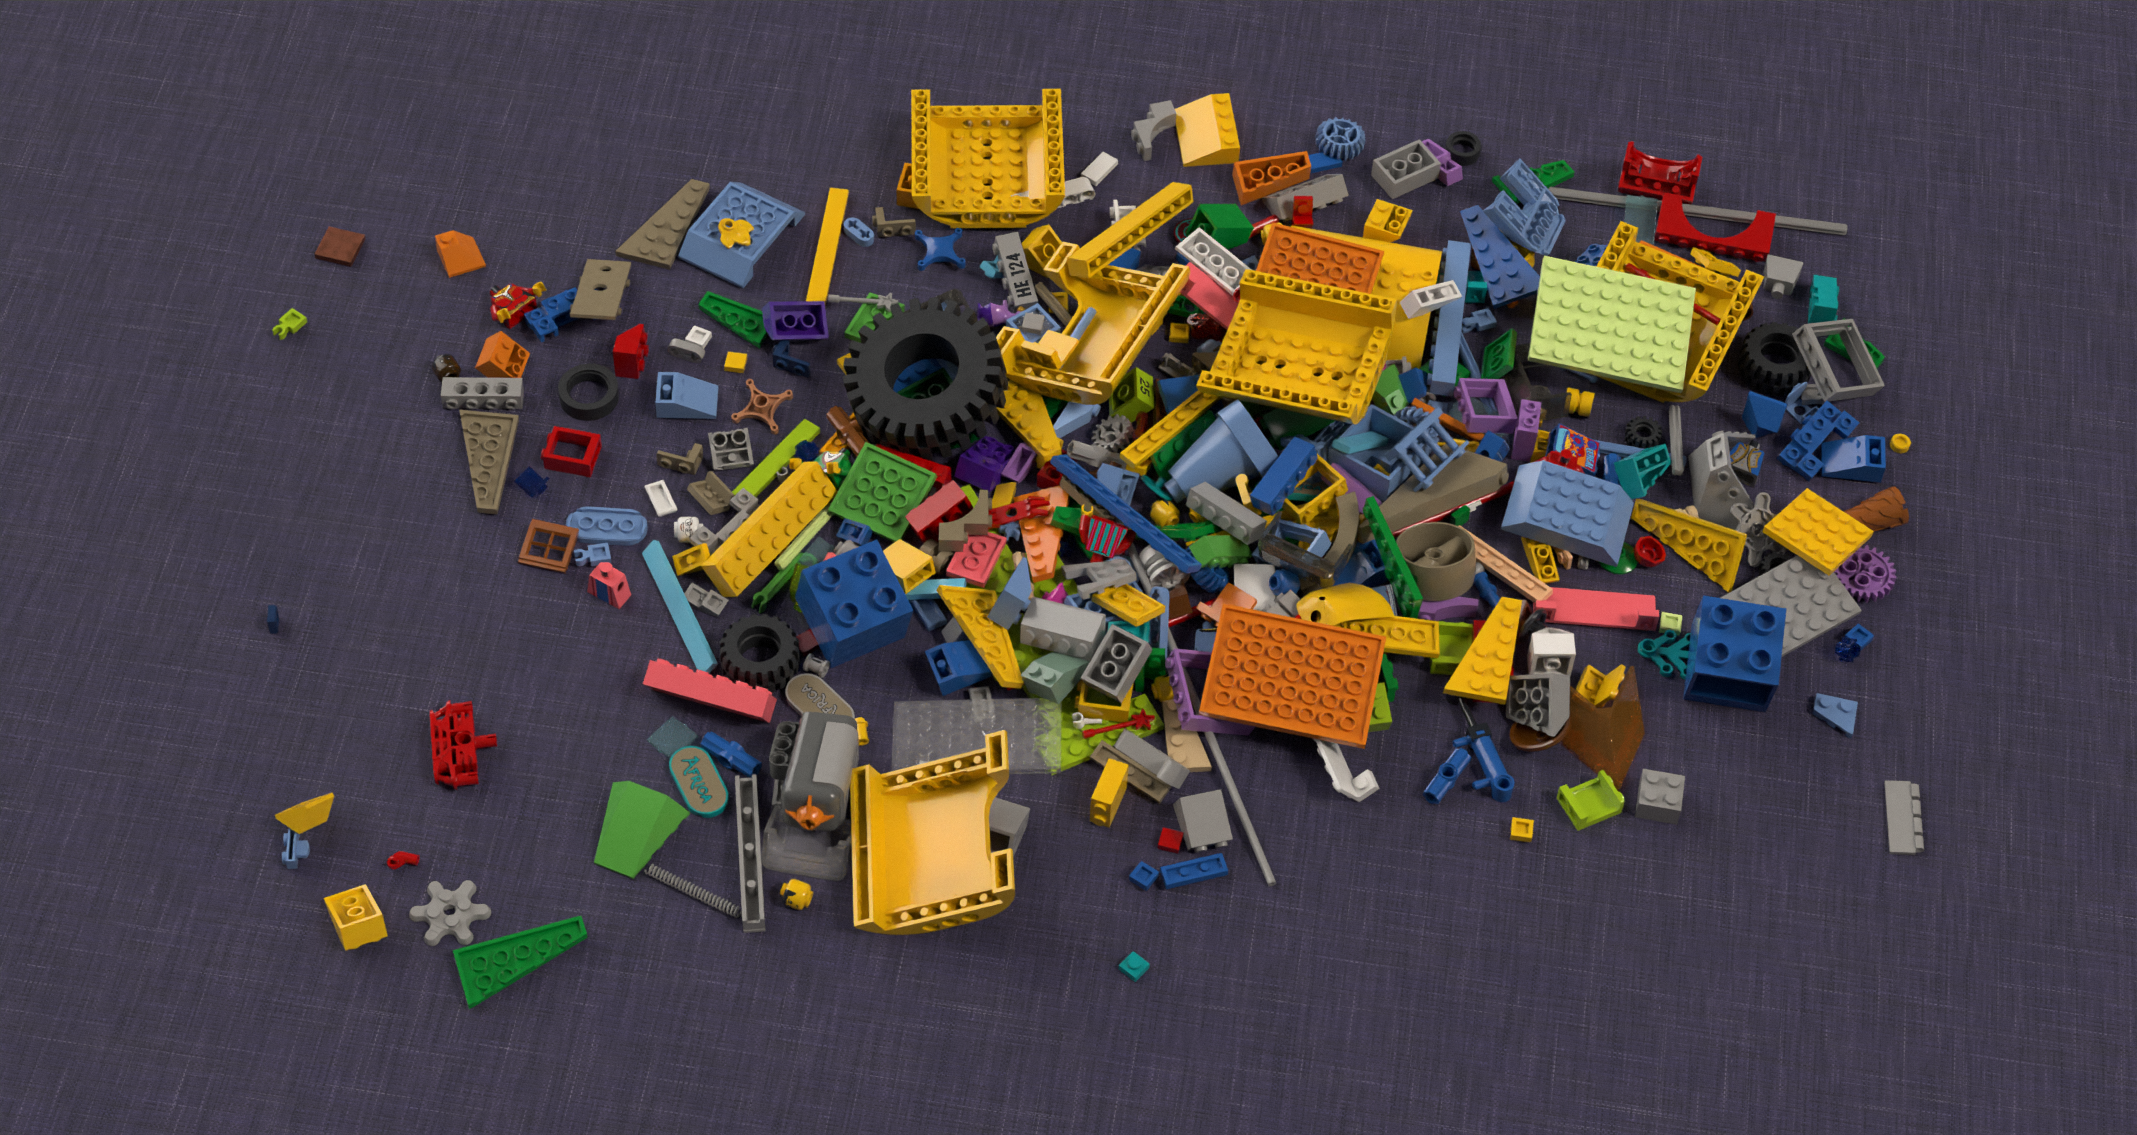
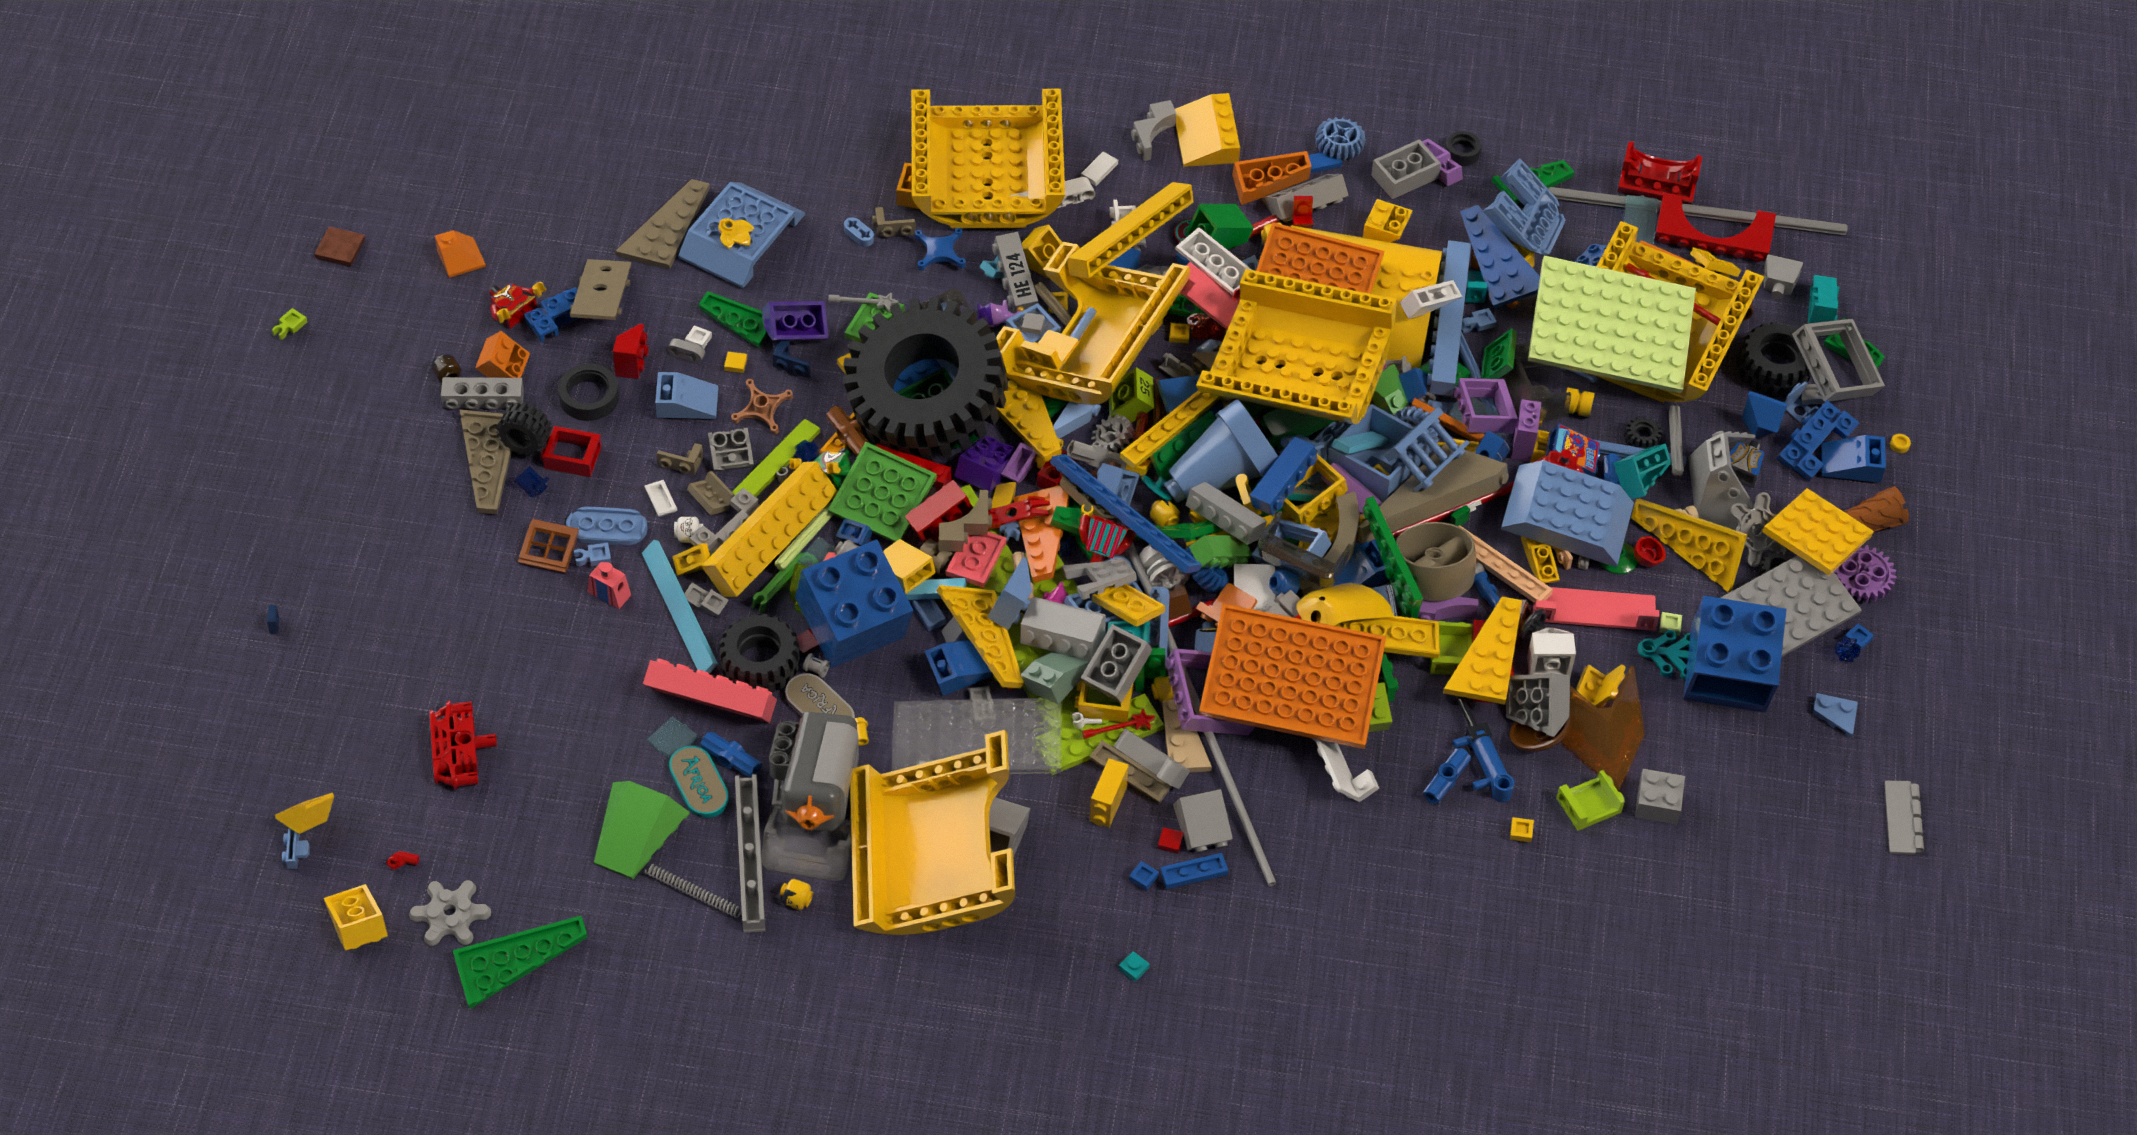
(524, 429): none -> black tyre
(827, 245): yellow tile -> none

